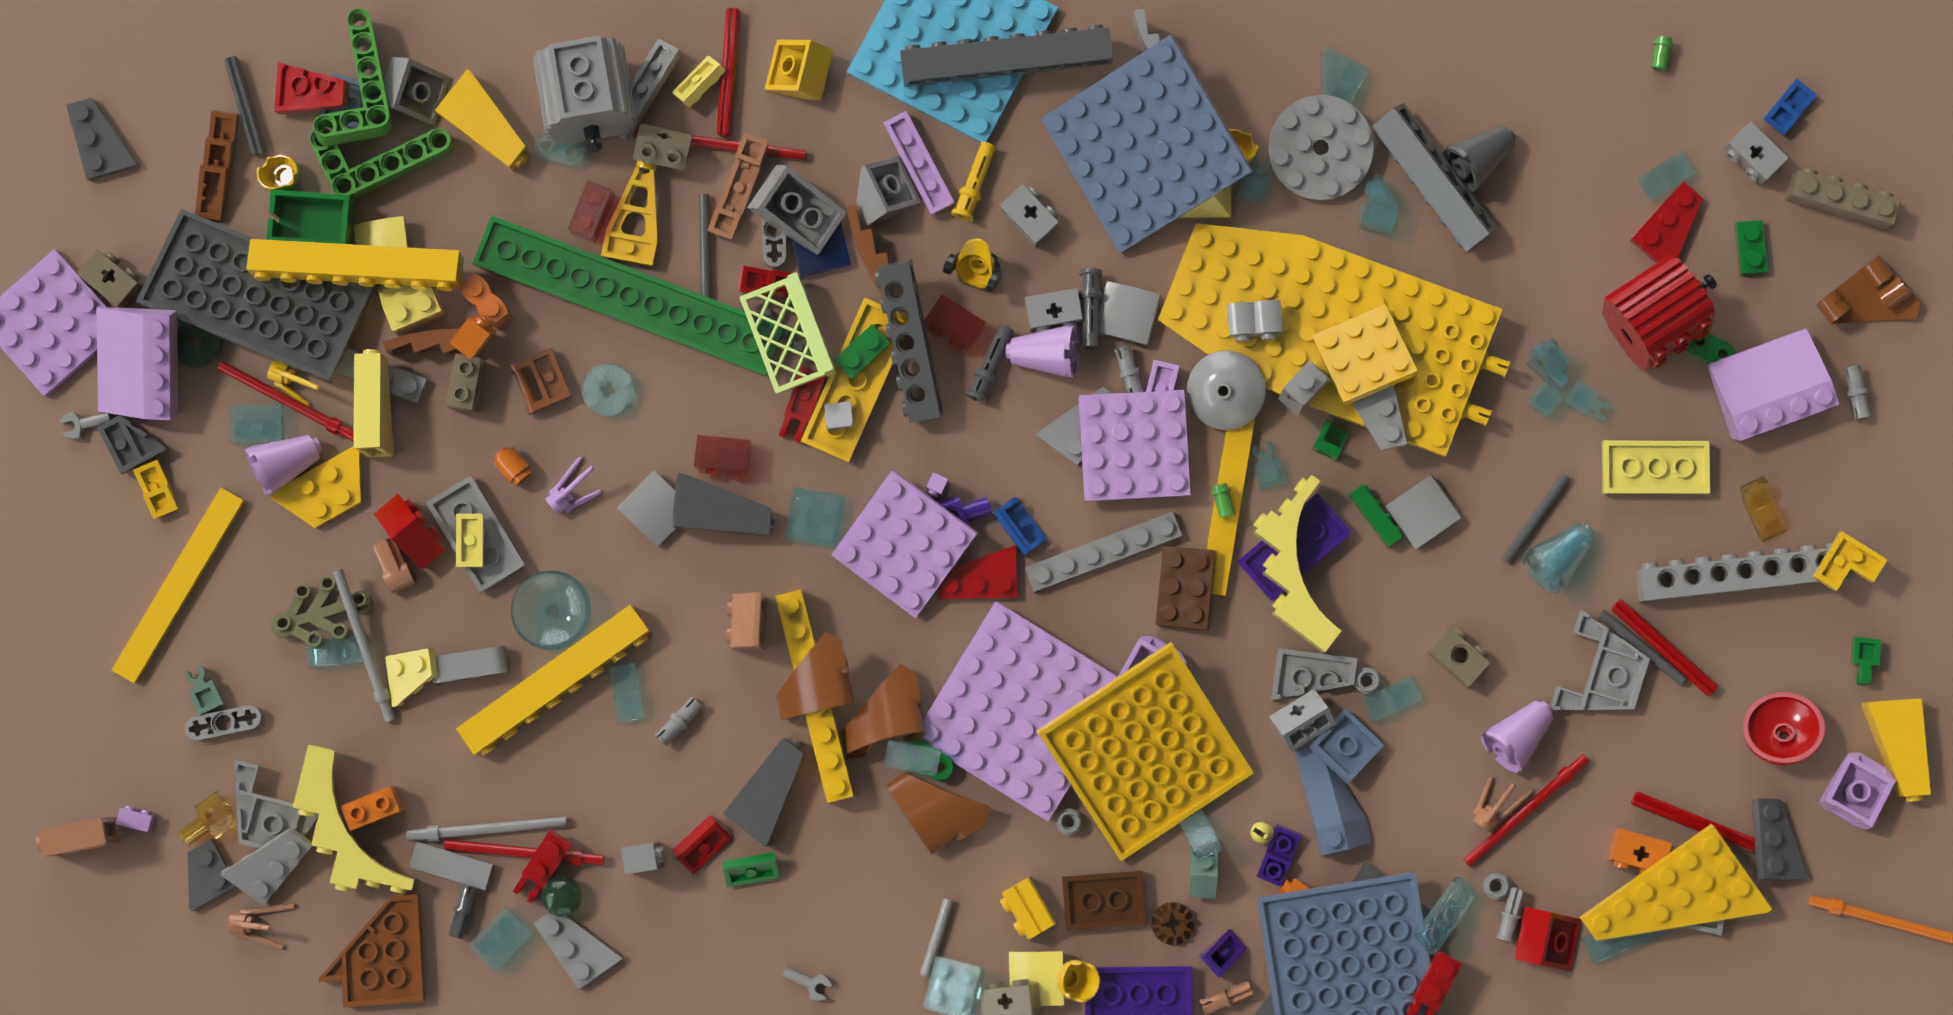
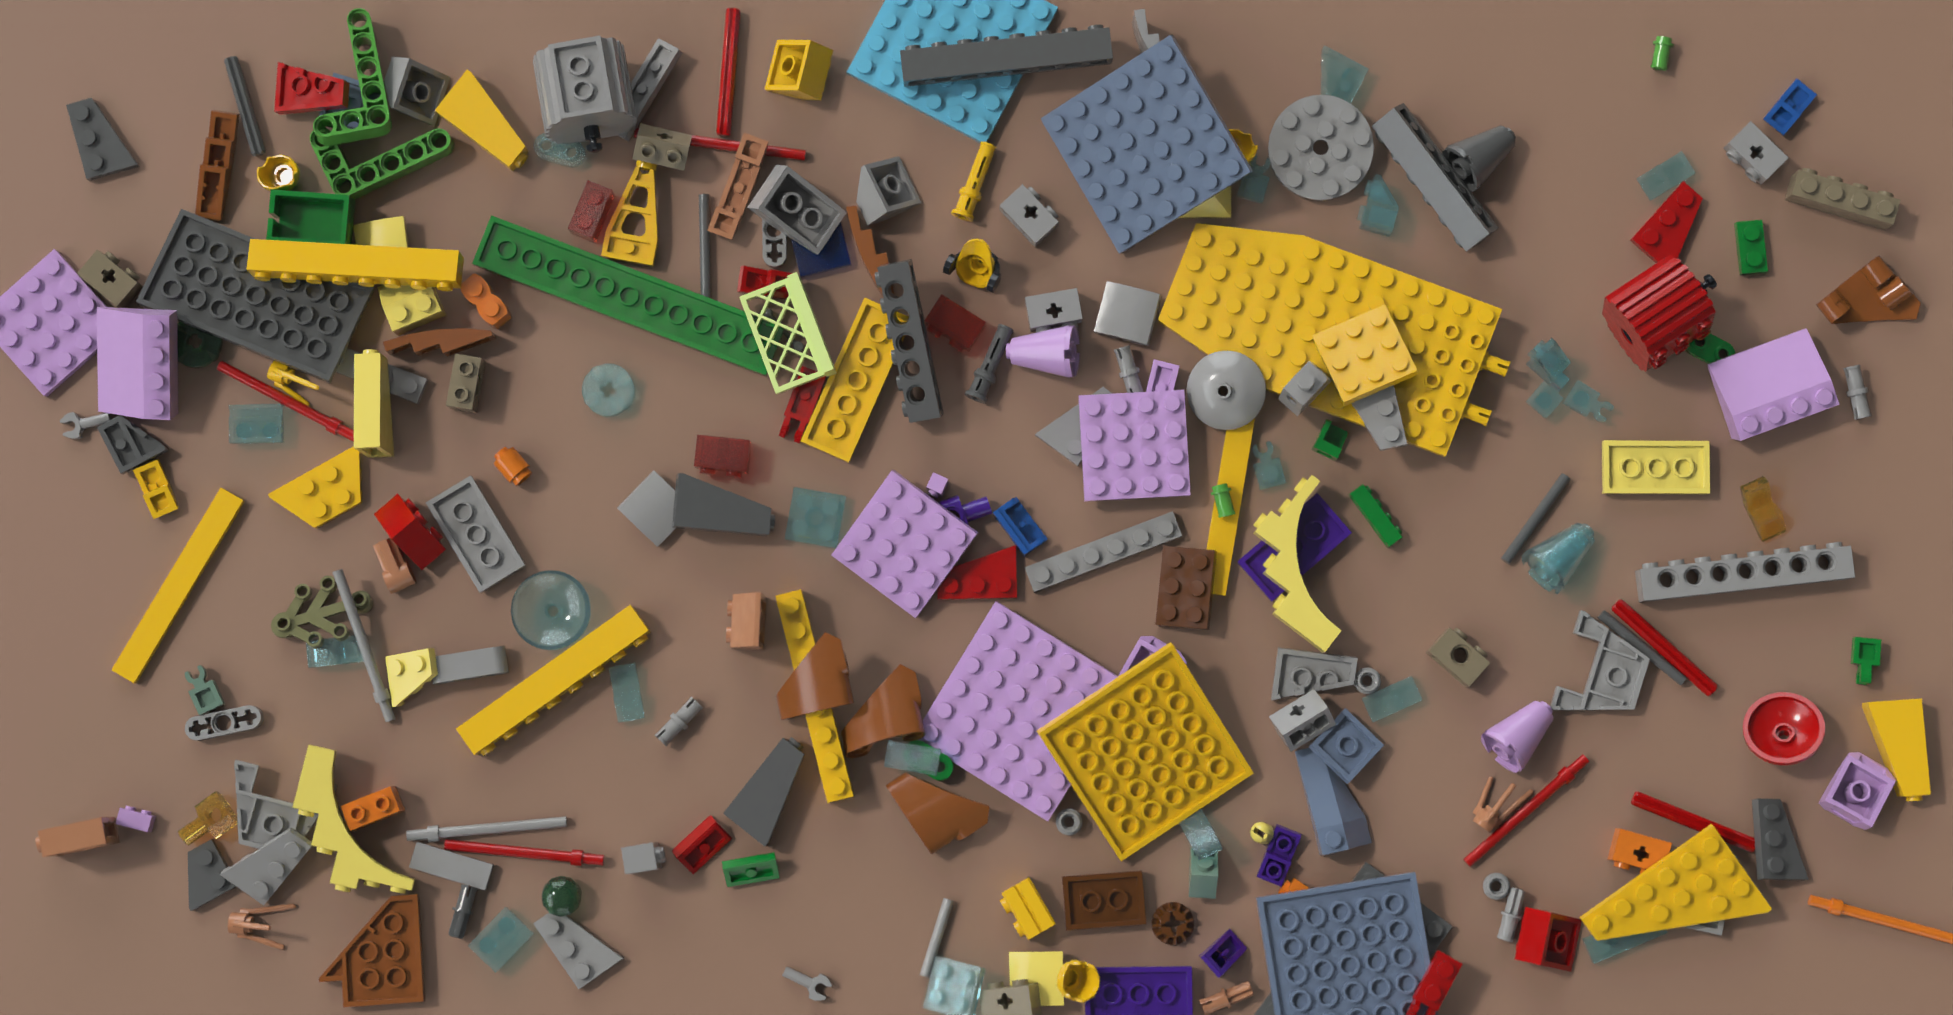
(282, 461): lavender cone -> none
(469, 540): light yellow plate -> none
(473, 336): orange brick -> none
(543, 863): red hinge -> none
(548, 377): dark orange plate -> none
(560, 497): lavender plant -> none
(698, 81): light yellow plate -> none
(838, 416): light grey slope -> none
(862, 352): green plate -> none
(918, 163): lavender plate -> none
(1090, 296): dark grey pin -> none
(1254, 320): light grey brick -> none
(1423, 511): light grey slope -> none
(1445, 915): clear light blue plate -> none
(1848, 555): yellow plate -> none

